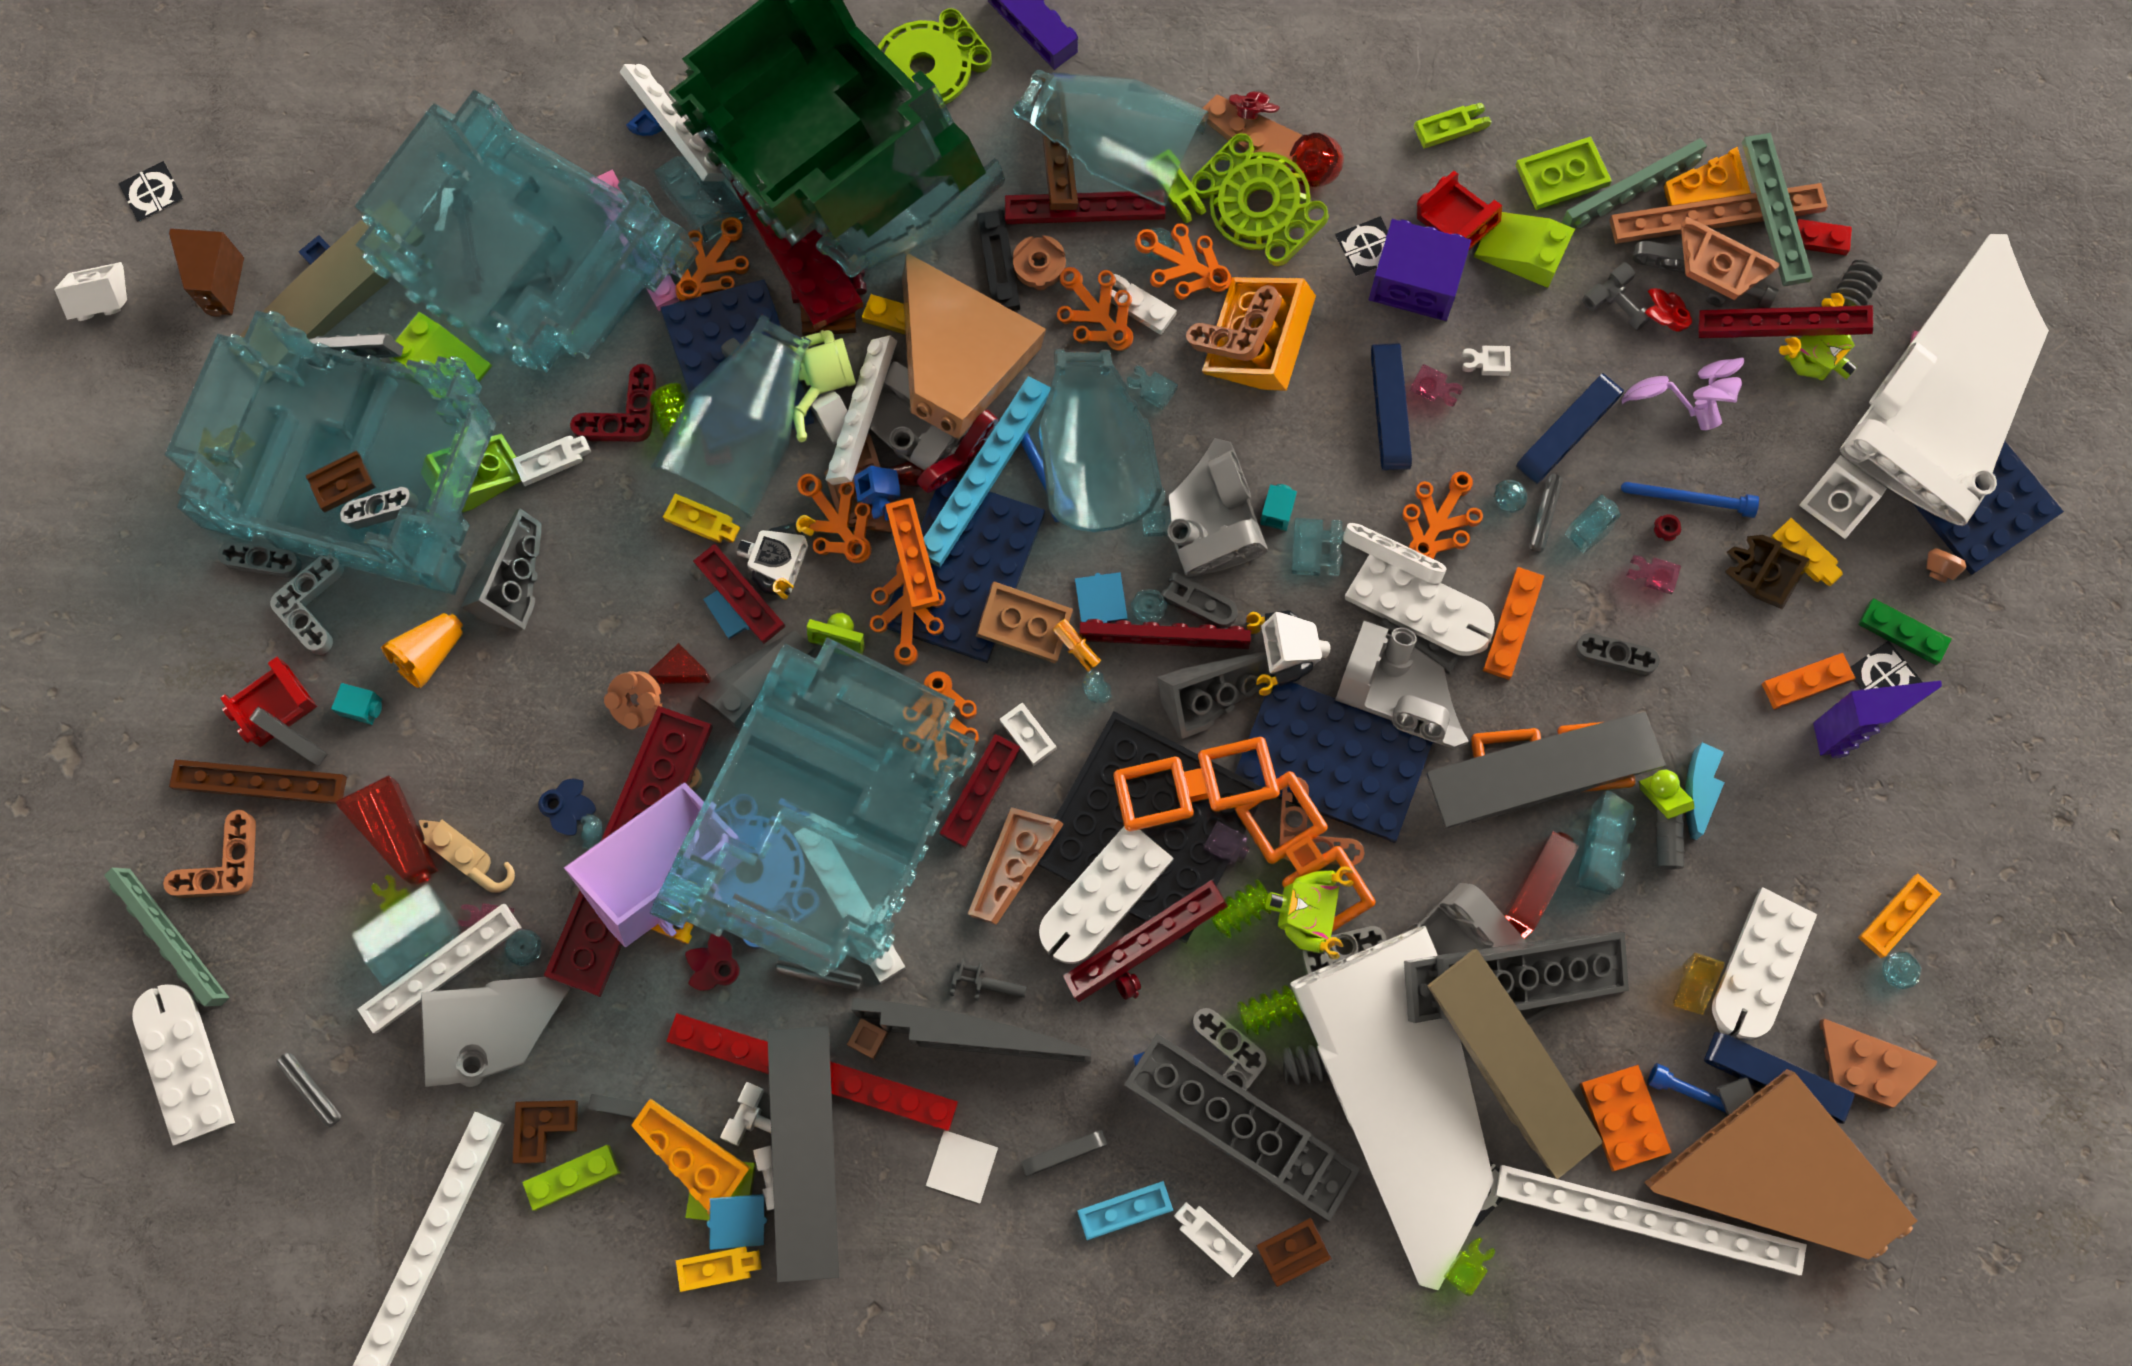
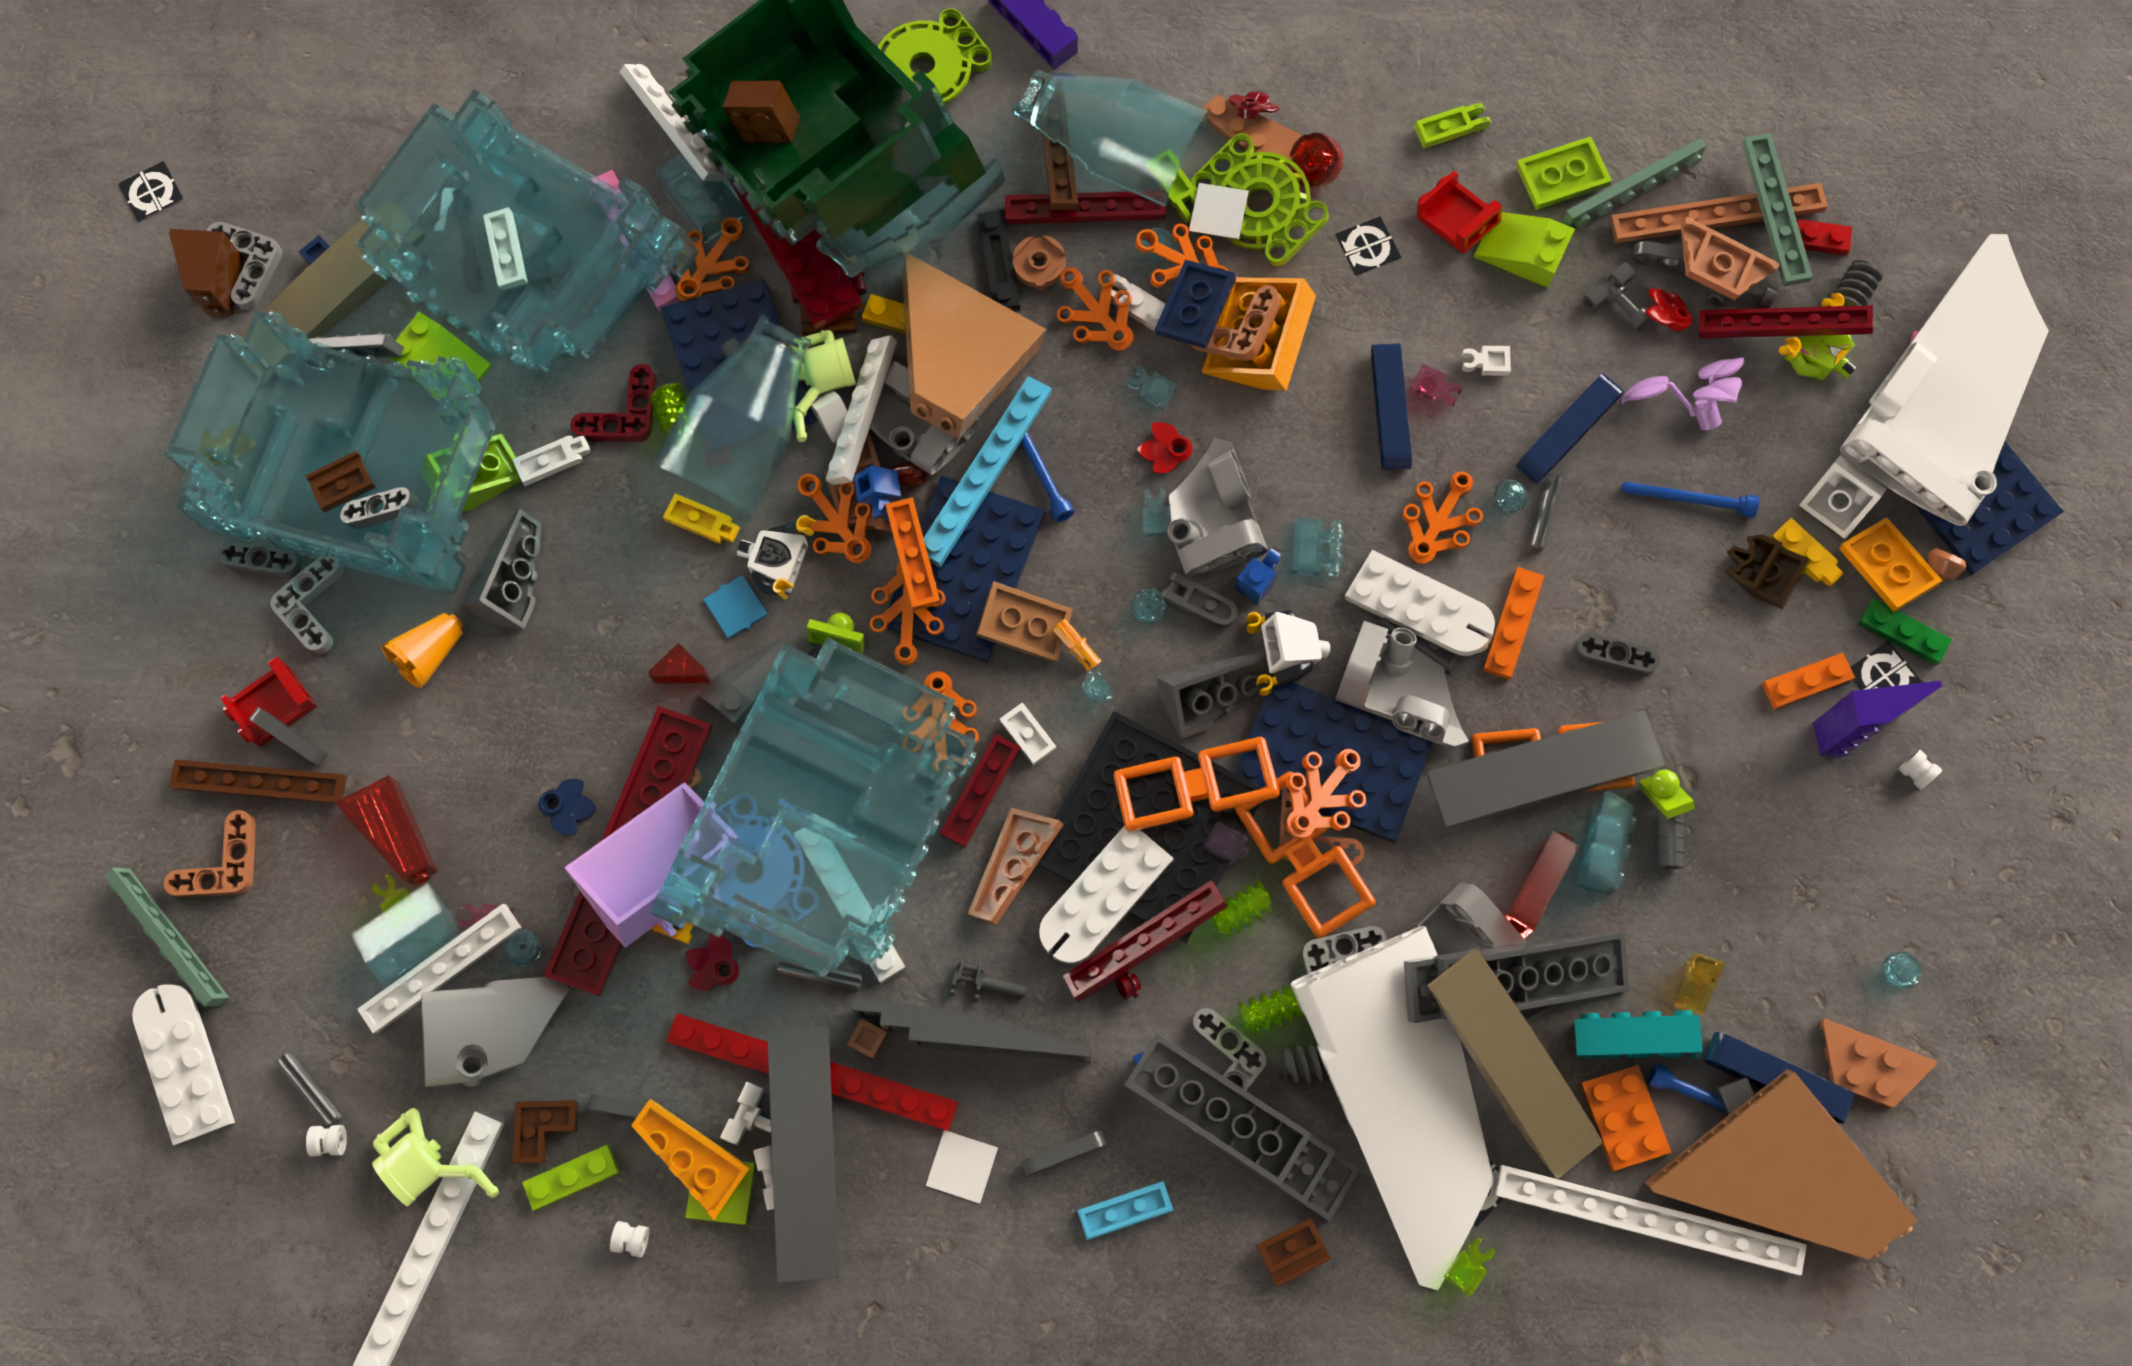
(92, 292): white slope -> none
(255, 260): none -> light grey beam
(326, 1140): none -> white wheel
(357, 704): teal brick -> none
(414, 1161): none -> yellowish green piece
(463, 854): tan plate -> none
(505, 249): none -> light aqua plate
(592, 830): clear light blue plate -> none
(619, 701): nougat plate -> none
(629, 1239): none -> white wheel
(644, 124): blue tile -> none
(717, 1268): yellow hinge -> none
(736, 1221): dark azure piece -> none
(739, 593): dark red plate -> none
(761, 111): none -> reddish brown brick
(961, 459): dark red beam -> none
(1096, 446): clear light blue windscreen -> none
(1101, 597): dark azure piece -> none
(1161, 448): none -> red plate
(1175, 635): dark red plate -> none
(1195, 304): none -> dark blue plate
(1213, 1238): white hinge -> none
(1218, 210): none -> white sticker
(1258, 577): none -> blue brick
(1278, 506): teal brick -> none
(1309, 910): lime torso -> none
(1320, 795): none -> orange plant
(1394, 553): white beam -> none
(1419, 269): dark purple container -> none
(1593, 523): clear light blue slope -> none
(1638, 1035): none -> teal wedge
(1658, 574): clear pink plate -> none
(1673, 524): dark red plate -> none
(1702, 787): medium azure slope -> none
(1714, 180): light orange wing -> none
(1761, 965): white plate -> none
(1890, 564): none -> light orange plate
(1899, 915): light orange plate -> none
(1920, 769): none -> white wheel

